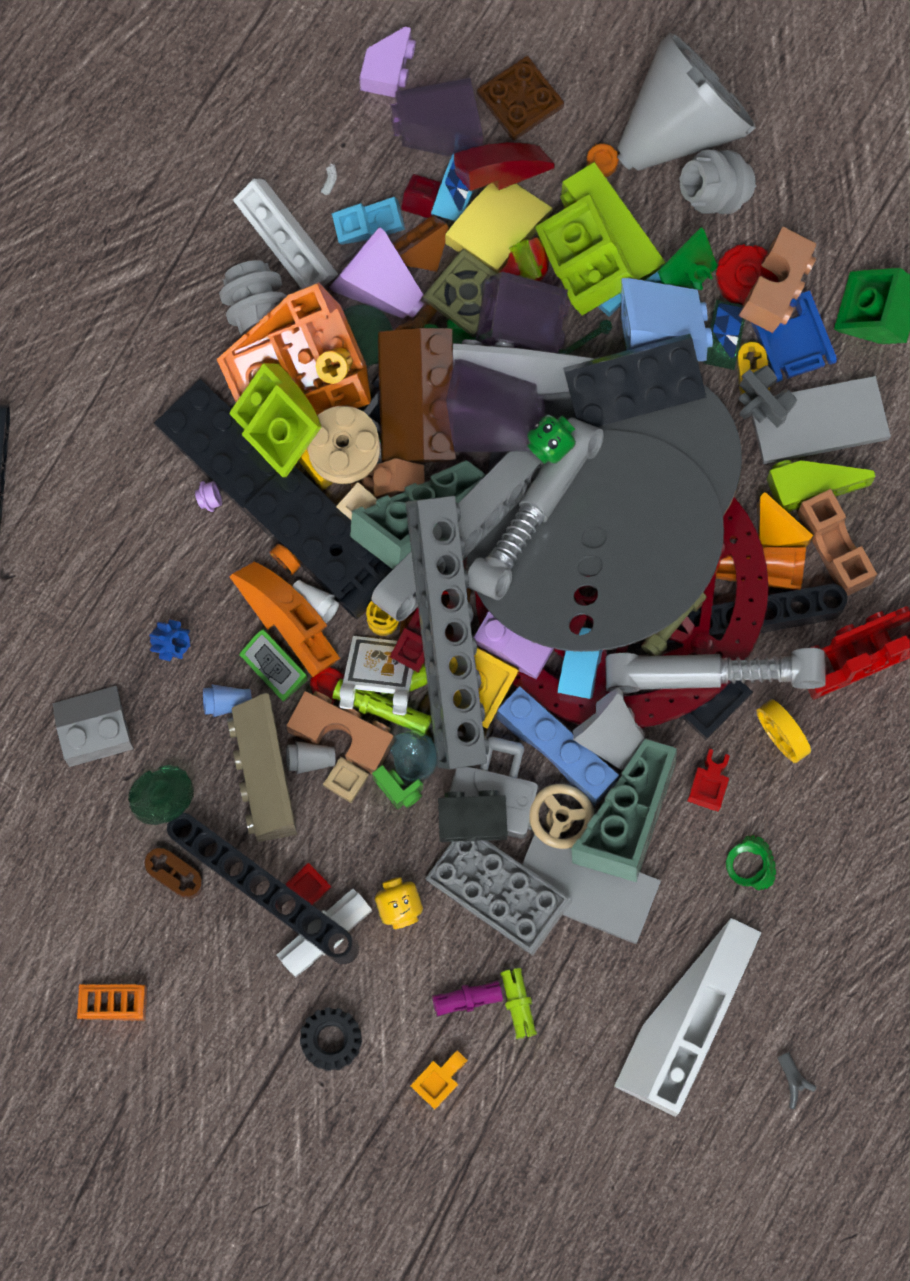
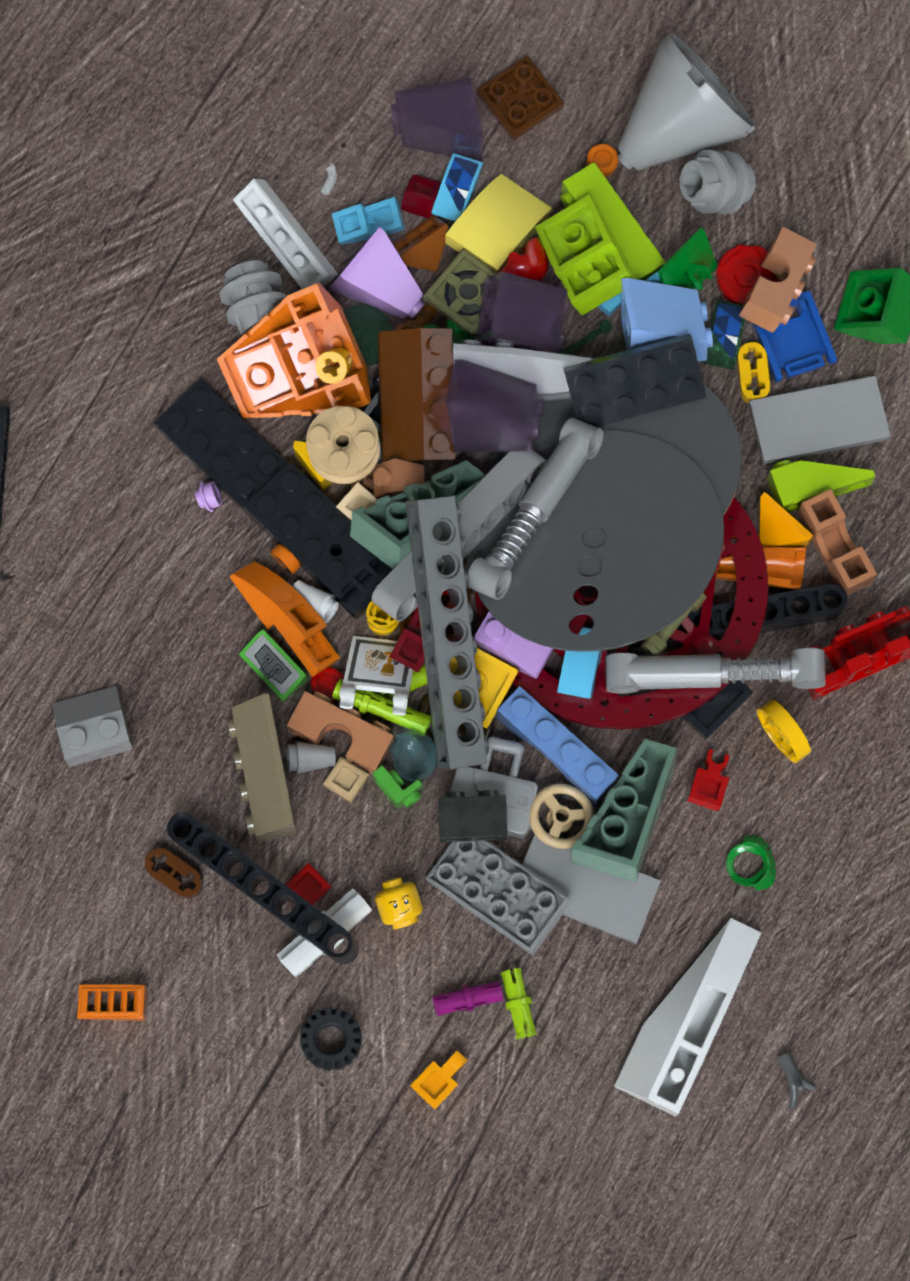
(161, 795): clear green tile -> none
(169, 640): blue gear -> none
(220, 699): medium blue cone -> none
(276, 417): lime slope -> none
(385, 63): lavender slope -> none
(500, 164): dark red slope -> none
(526, 260): clear neon green pin -> none
(551, 439): green head -> none
(611, 731): light grey slope -> none
(760, 401): dark grey hips -> none

